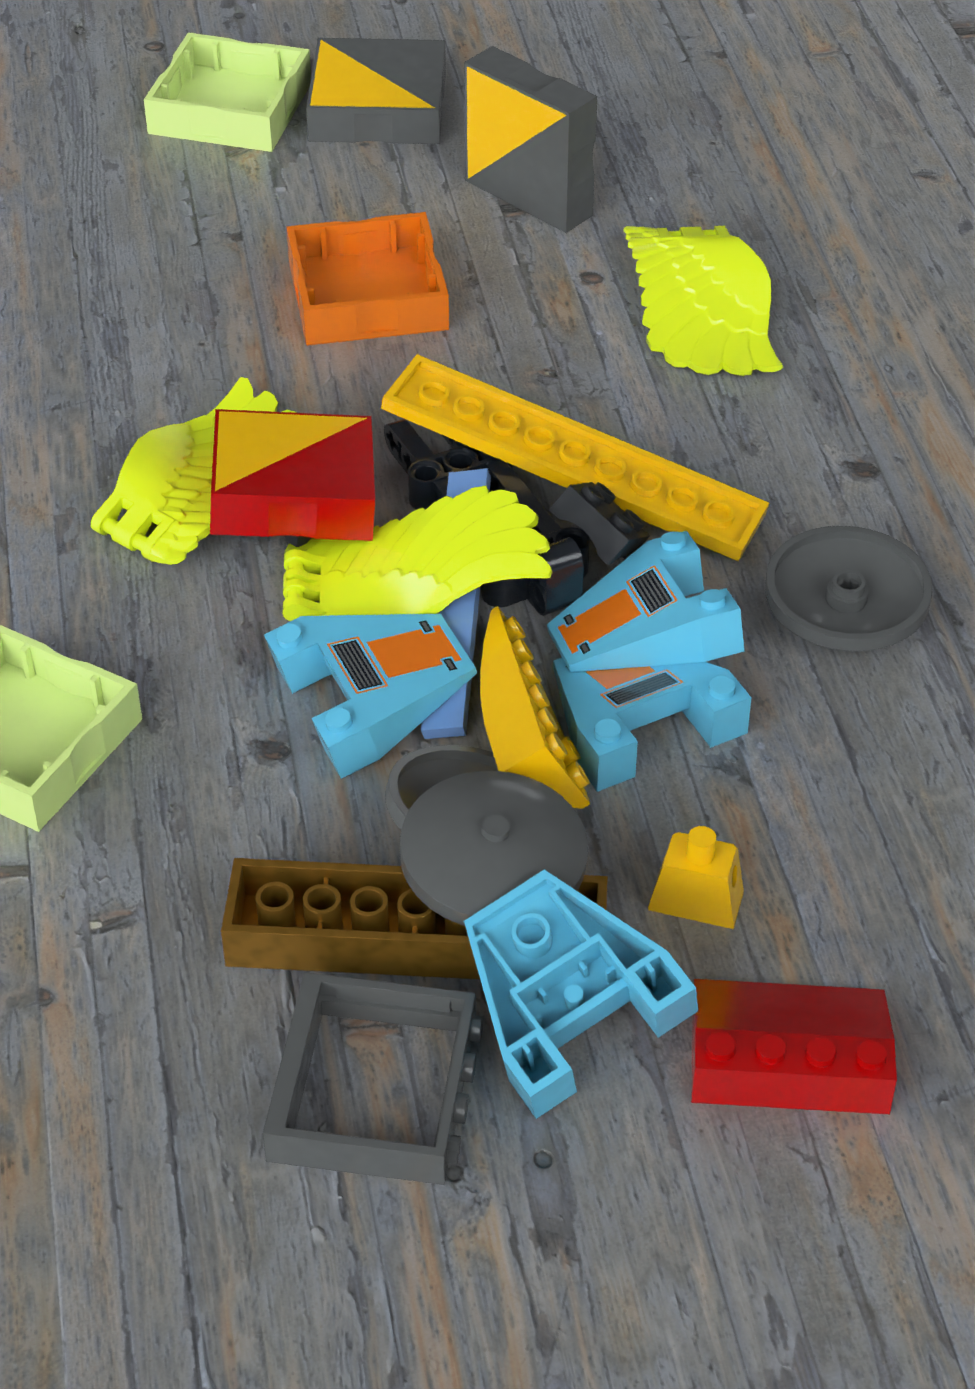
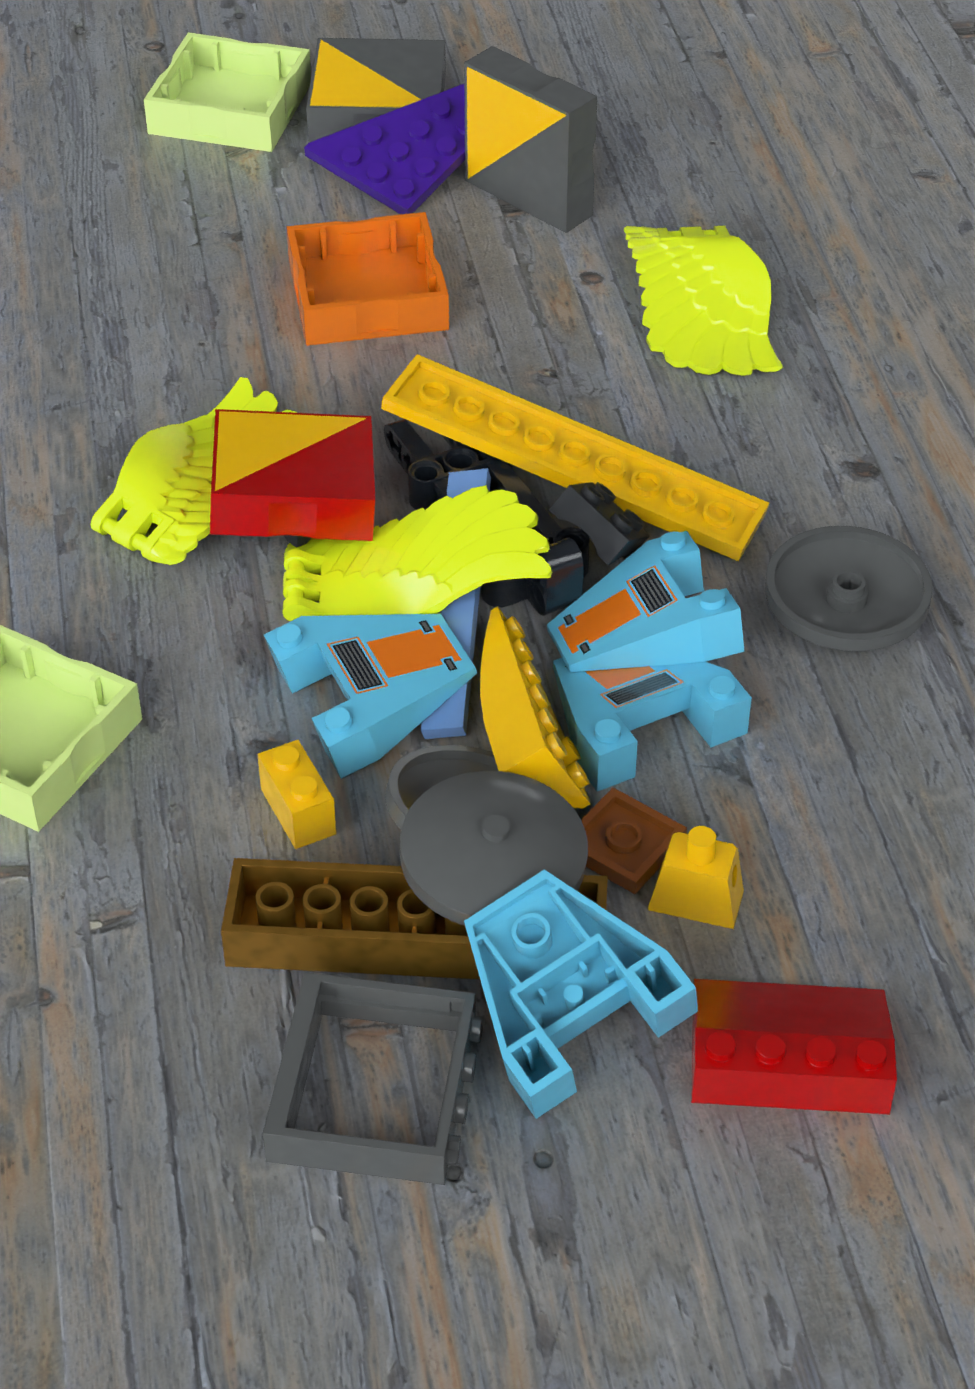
(297, 794): none -> yellow brick
(399, 153): none -> dark purple wing
(627, 839): none -> dark orange plate

